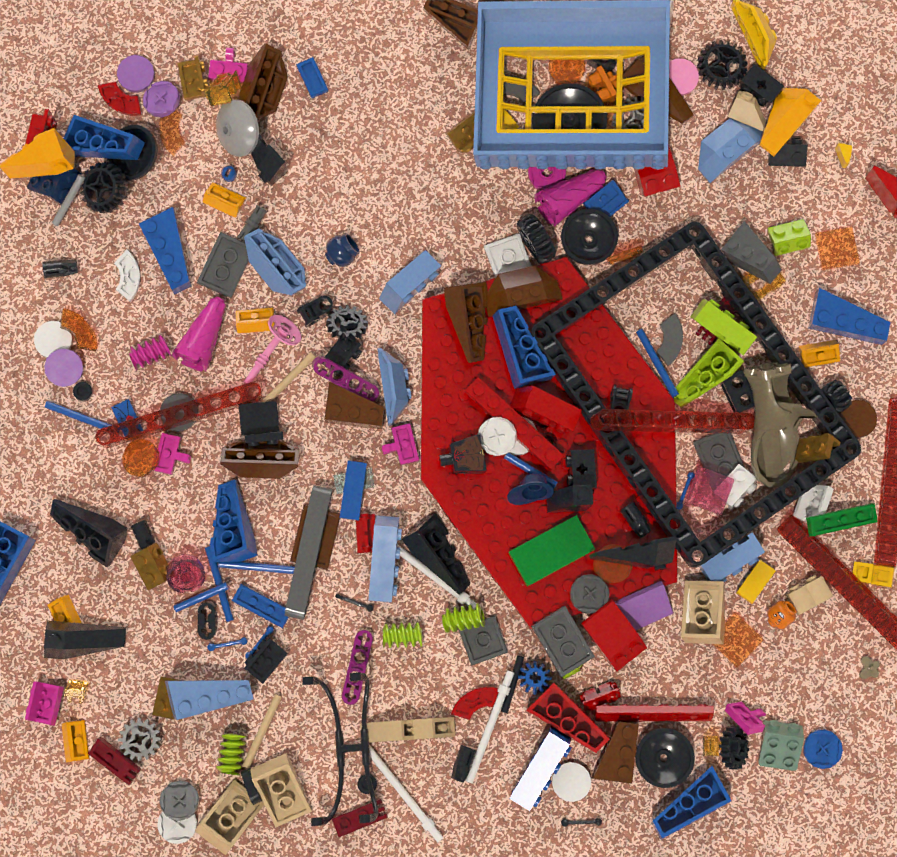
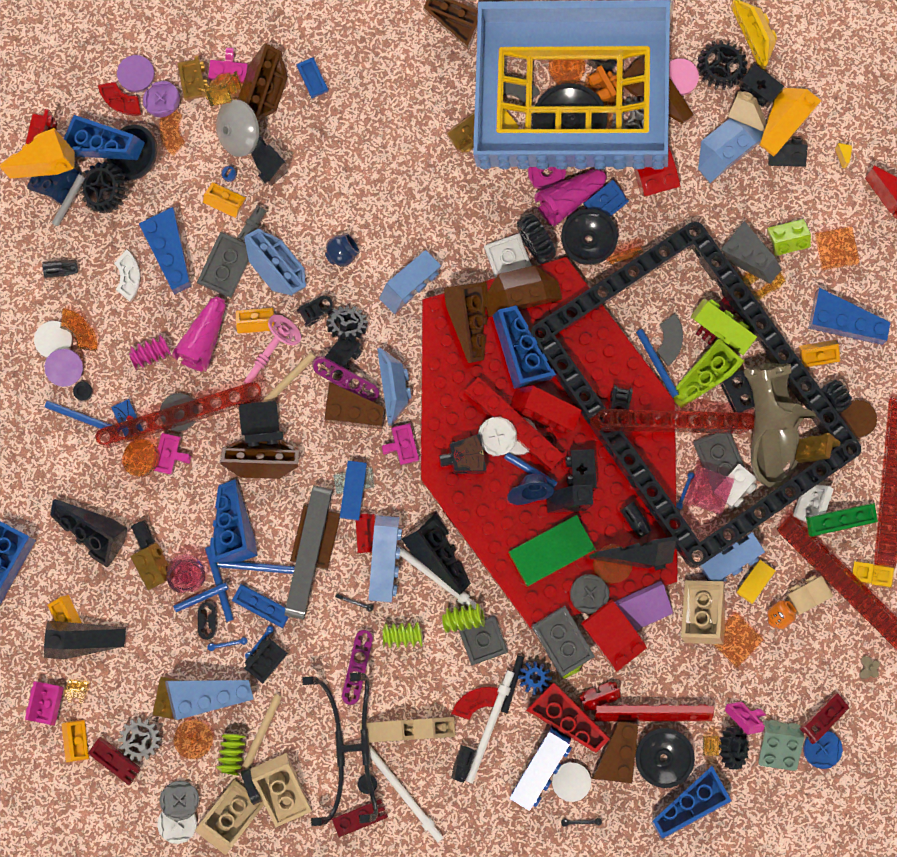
(193, 739): none -> clear orange tile
(824, 717): none -> dark red plate

